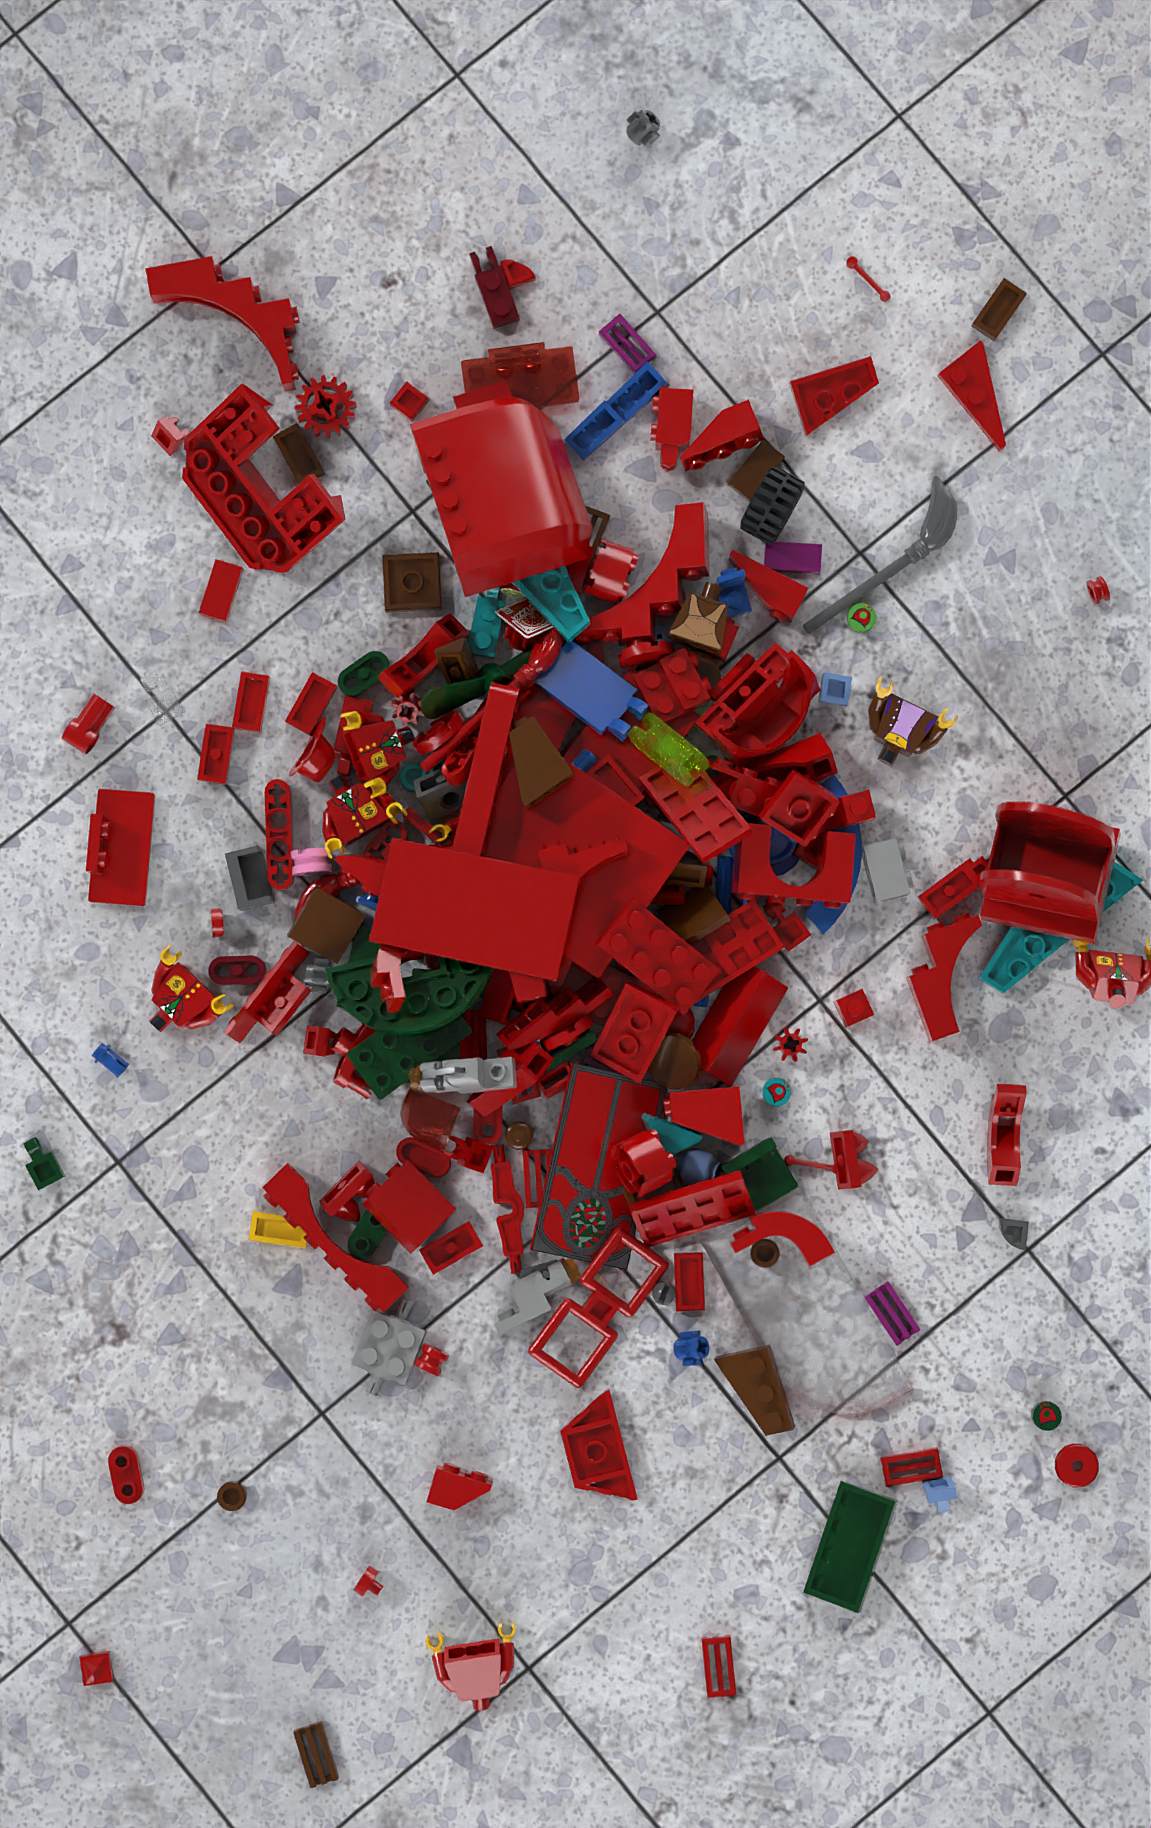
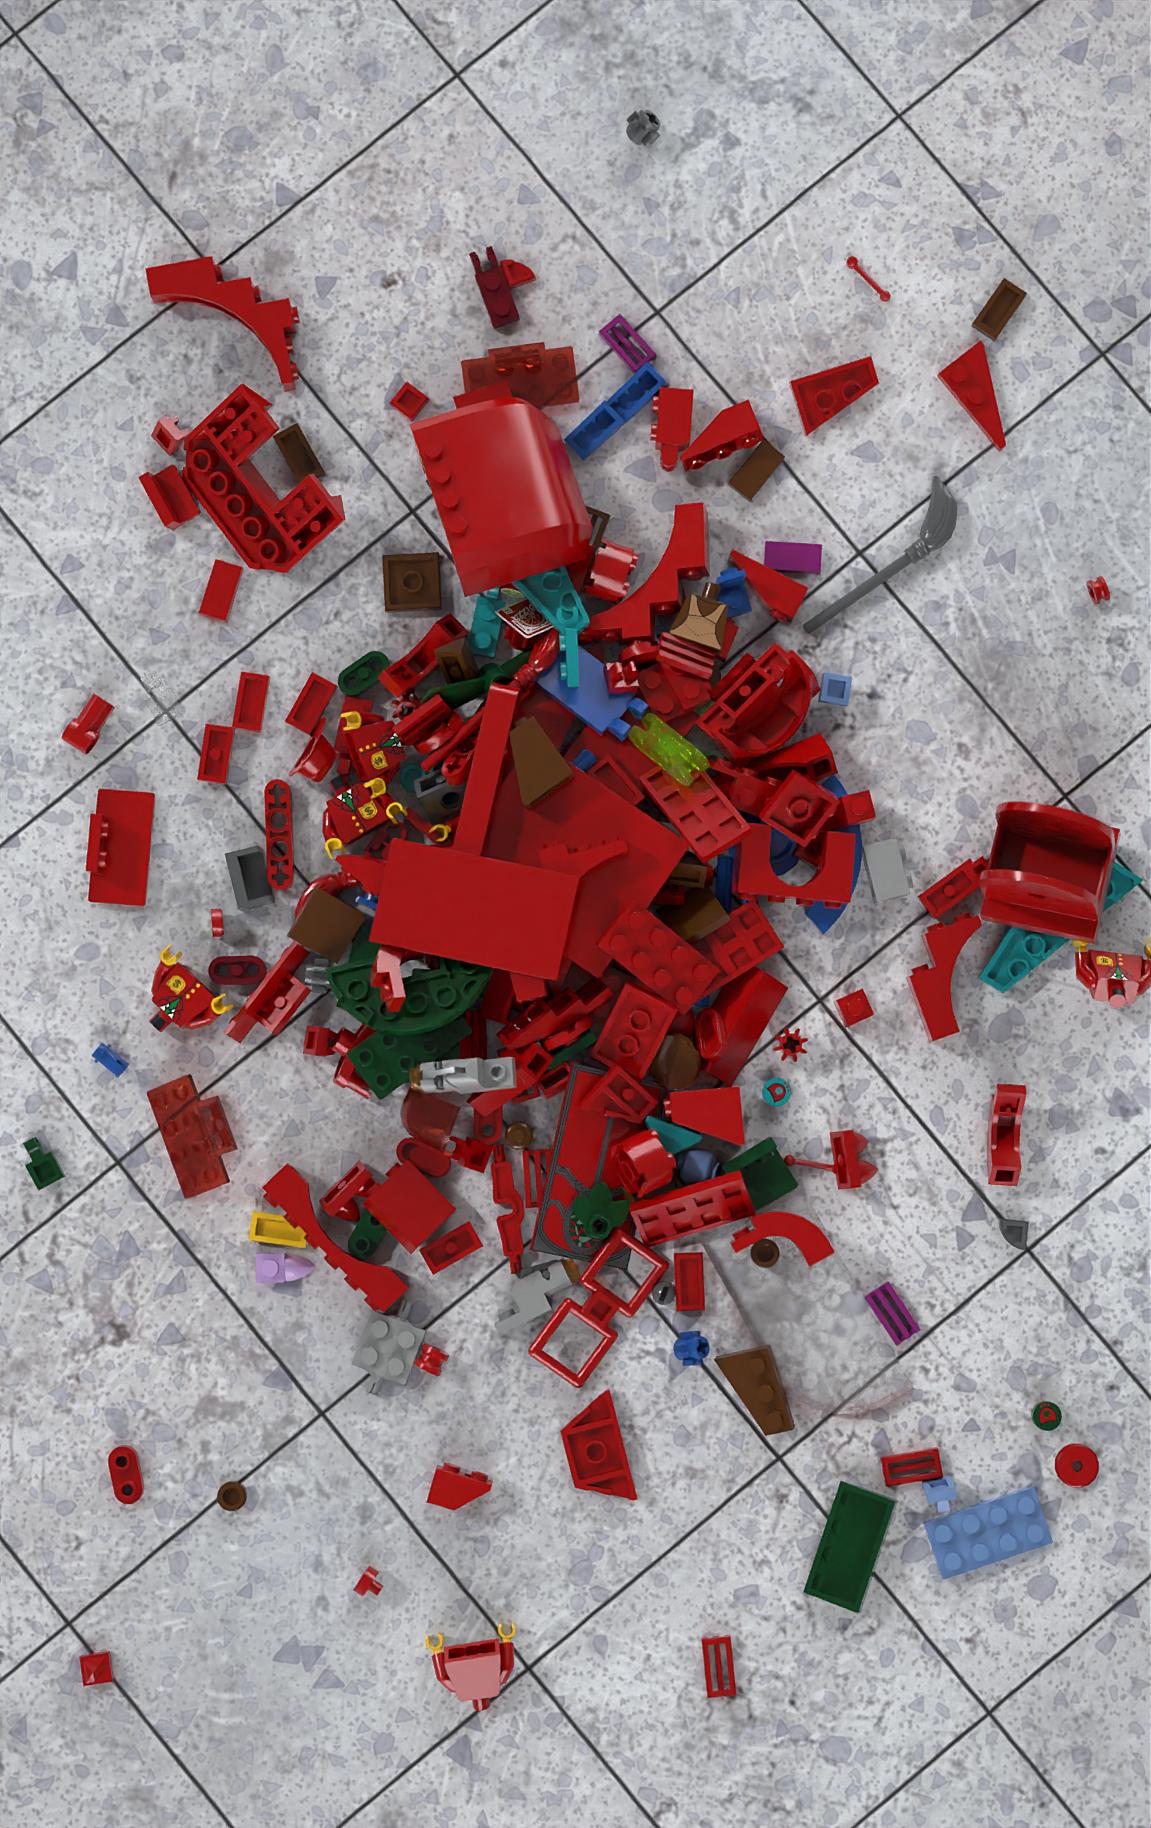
(170, 497): none -> red panel
(193, 1134): none -> clear red bracket
(281, 1267): none -> lavender plate
(311, 862): bright pink wheel -> none
(316, 412): red gear -> none
(323, 1779): reddish brown tile -> none
(422, 720): none -> red tile
(569, 643): none -> teal plate
(600, 1207): none -> dark green plate
(619, 1097): none -> red wing
(621, 677): none -> red tile
(686, 651): none -> red tile
(710, 1035): none -> red tile
(772, 505): black tyre -> none
(789, 929): red plate -> none
(861, 617): bright green tile -> none
(903, 725): torso -> none
(987, 1532): none -> medium blue plate

